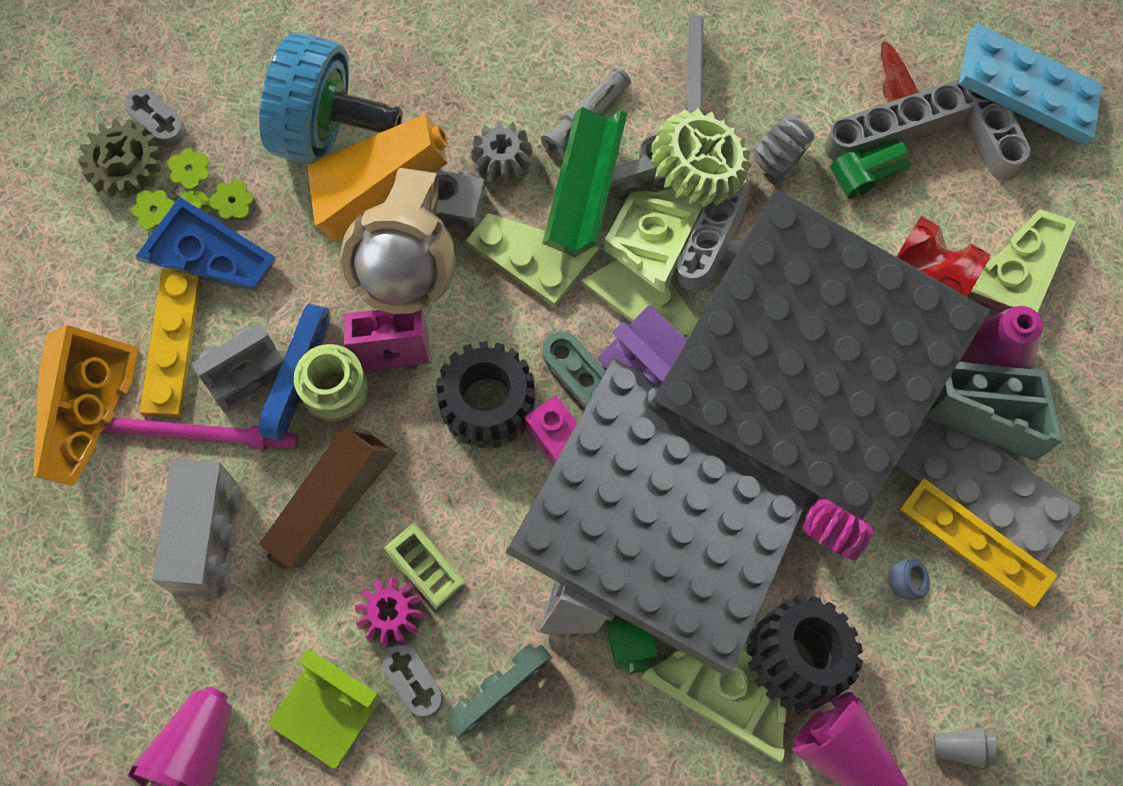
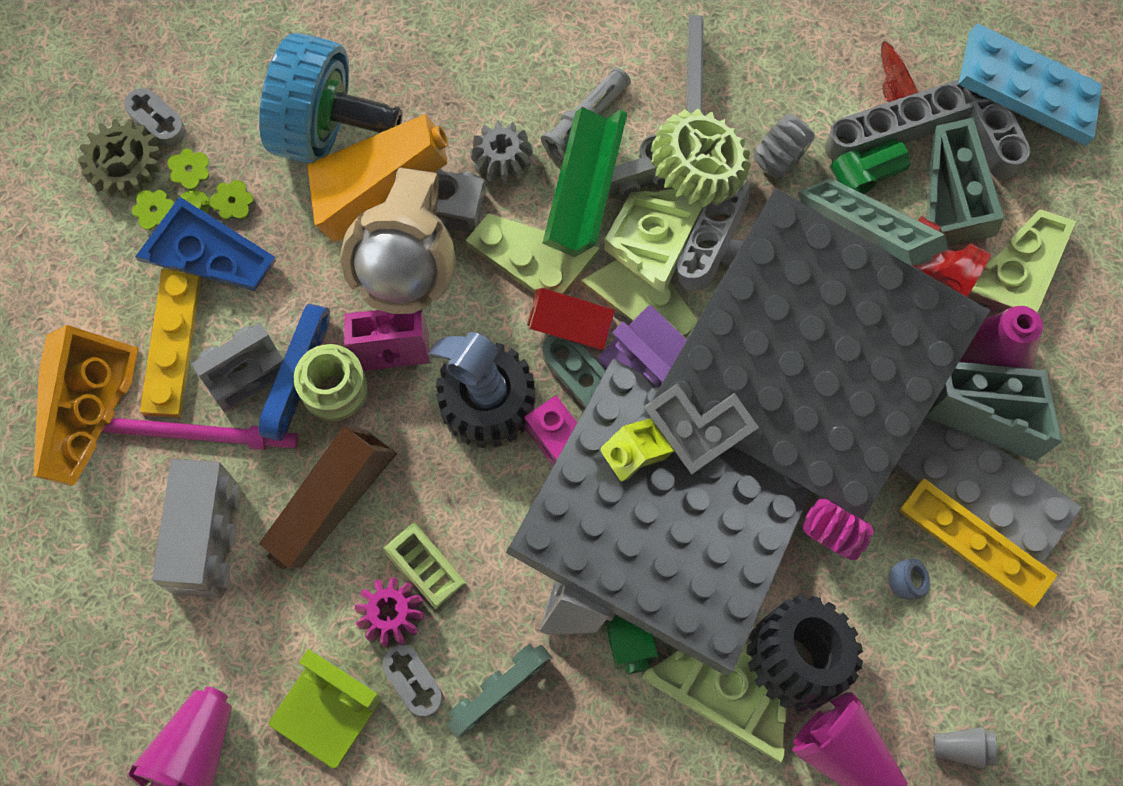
(474, 366): none -> sand blue piece
(570, 318): none -> red hinge
(635, 447): none -> neon yellow bracket
(699, 437): none -> light grey plate
(875, 222): none -> sand green plate
(961, 185): none -> sand green wedge

